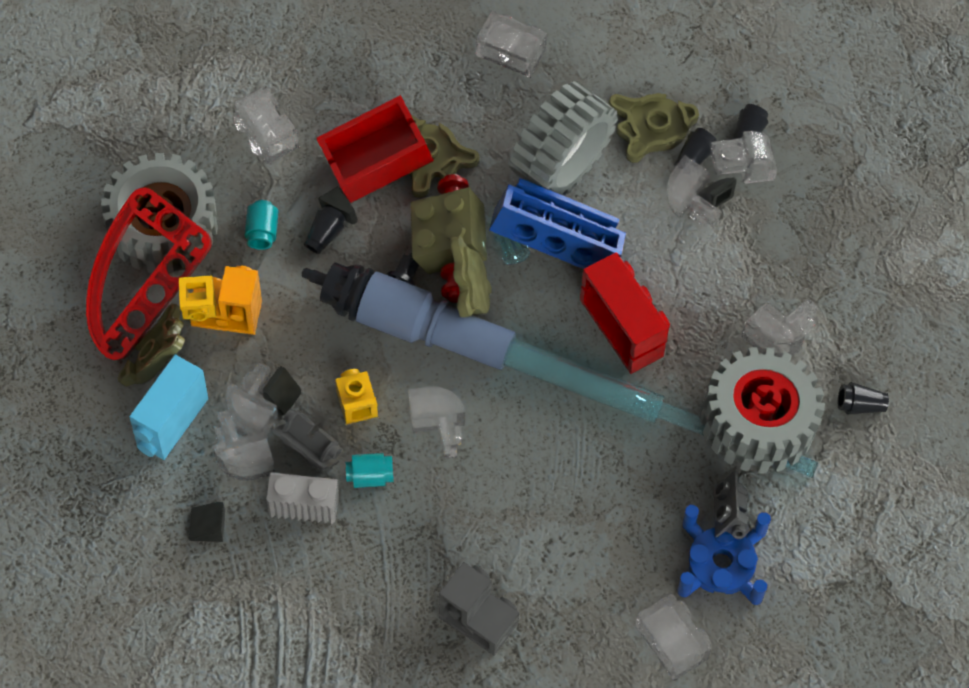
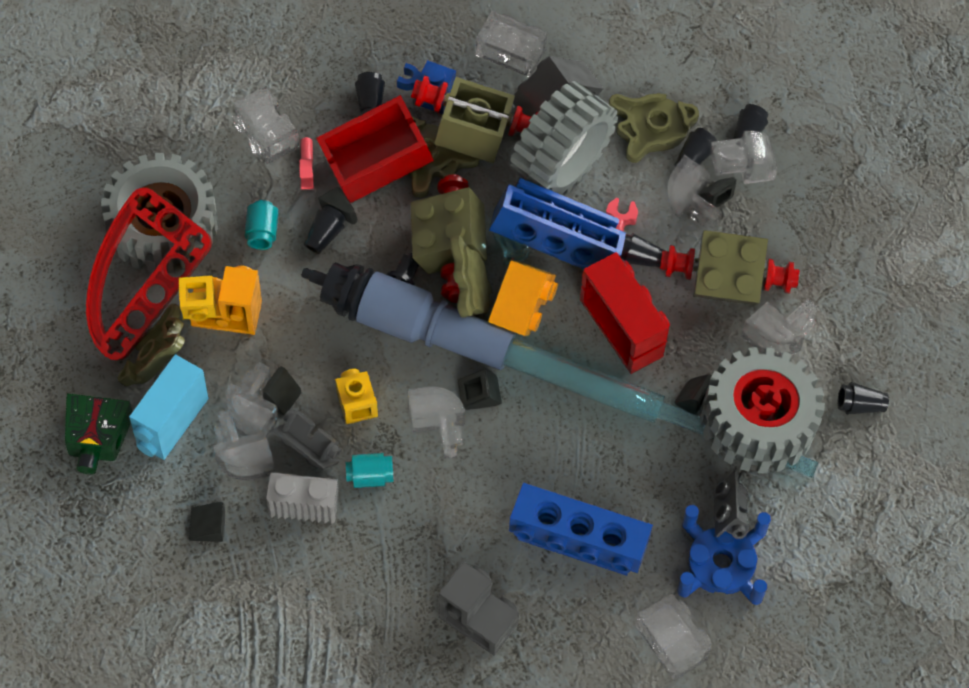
(95, 429): none -> dark green torso
(306, 163): none -> coral bar
(369, 90): none -> black cone
(437, 75): none -> blue brick
(472, 116): none -> olive brick
(479, 390): none -> pearl dark grey slope
(521, 296): none -> light orange brick
(549, 77): none -> dark grey brick
(573, 516): none -> blue brick
(624, 219): none -> coral bar
(641, 252): none -> black cone
(693, 394): none -> pearl dark grey slope
(730, 268): none -> olive brick

